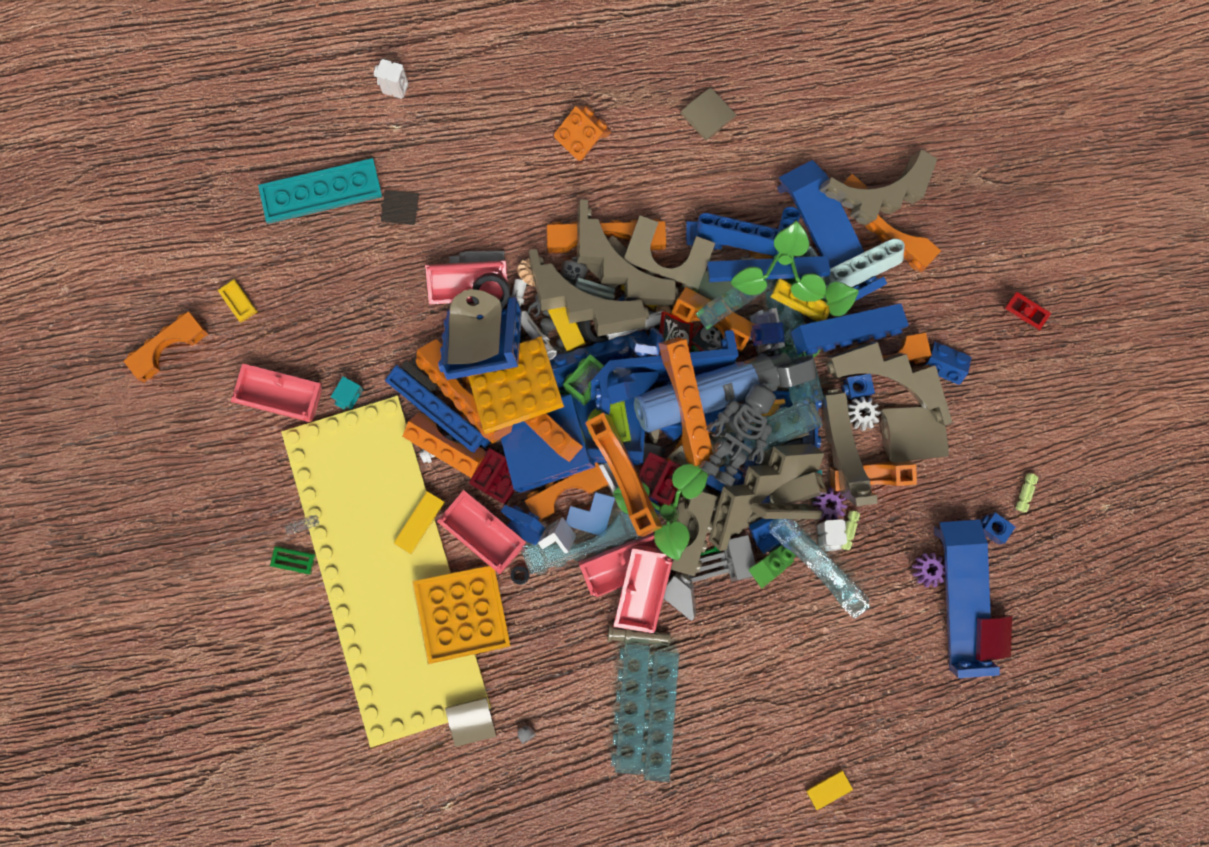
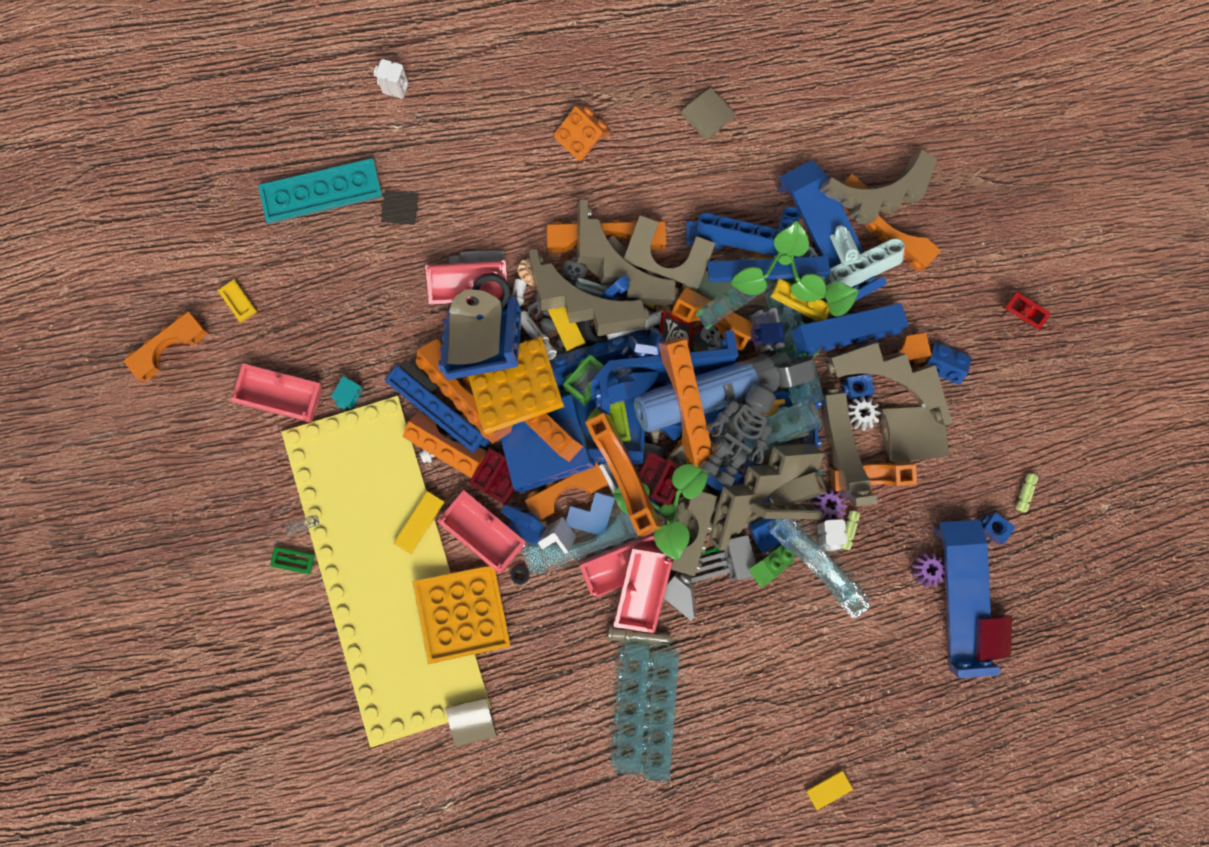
(525, 734): light grey hinge -> none
(620, 285): none -> blue plate
(845, 246): none -> light aqua hinge

